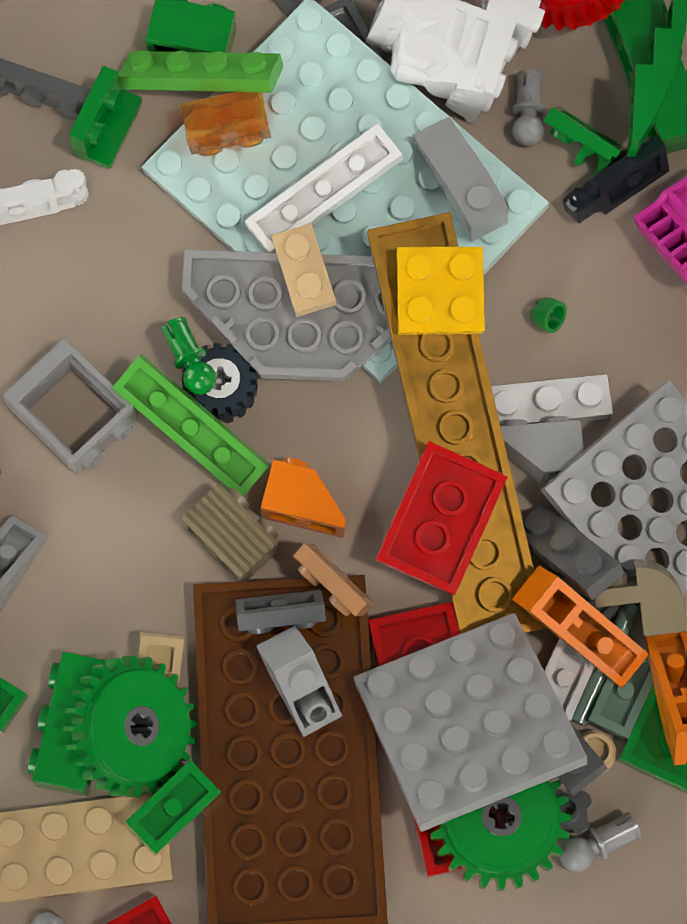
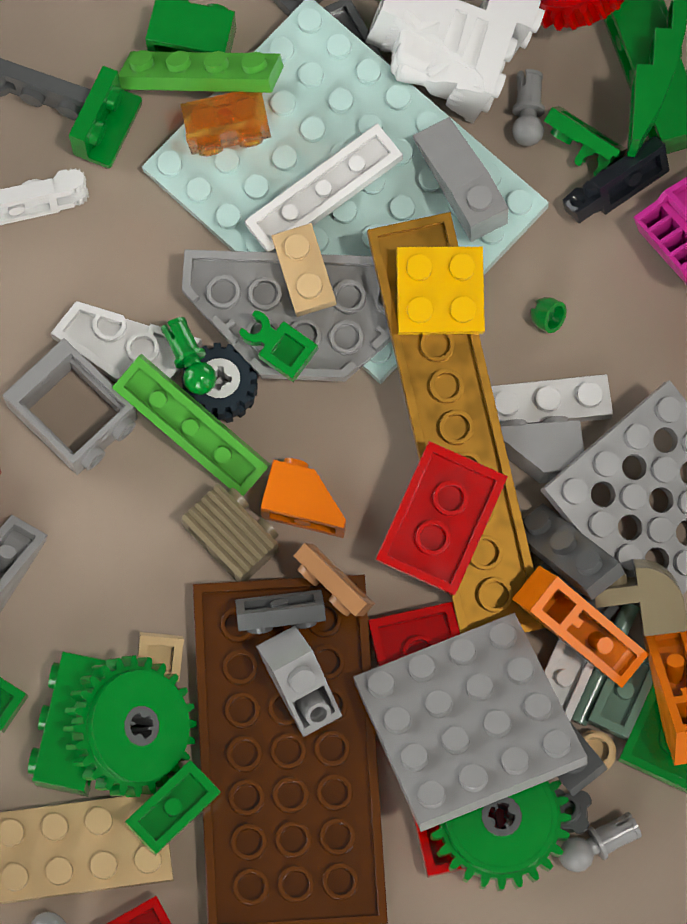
(113, 341): none -> white wing
(283, 348): none -> green plate

